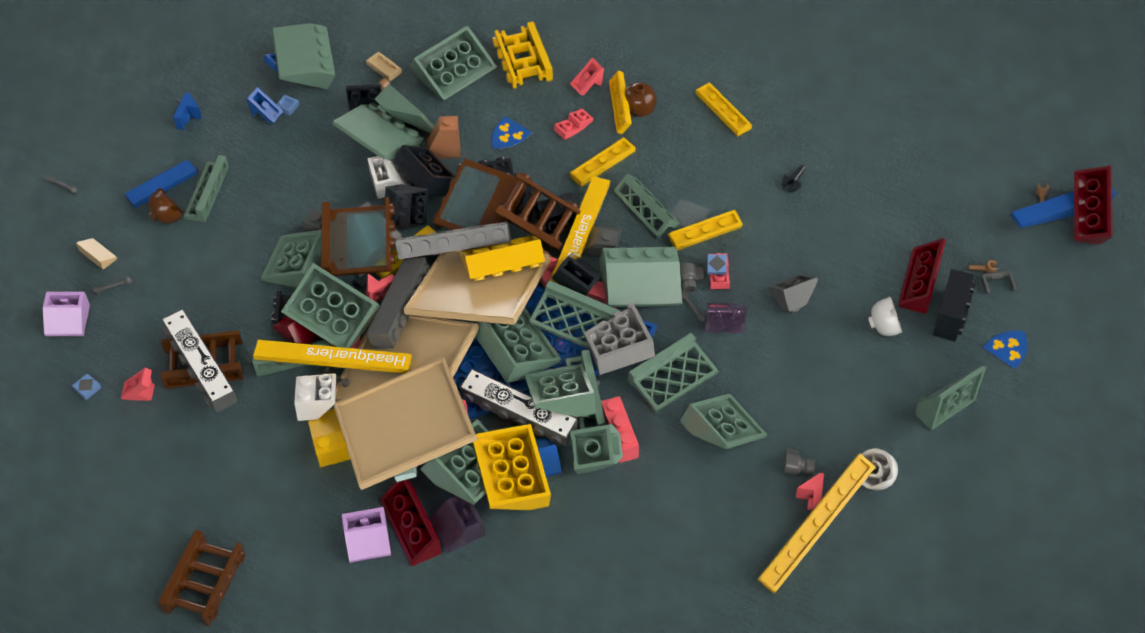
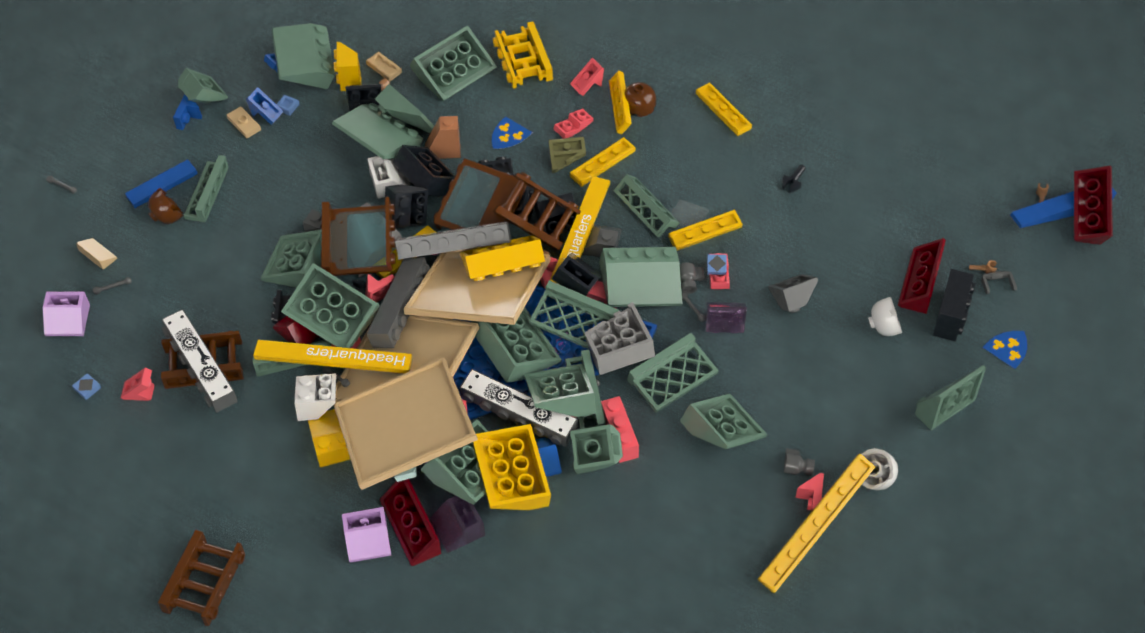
(200, 87): none -> sand green slope
(243, 122): none -> tan plate
(346, 66): none -> yellow slope
(565, 152): none -> olive wing

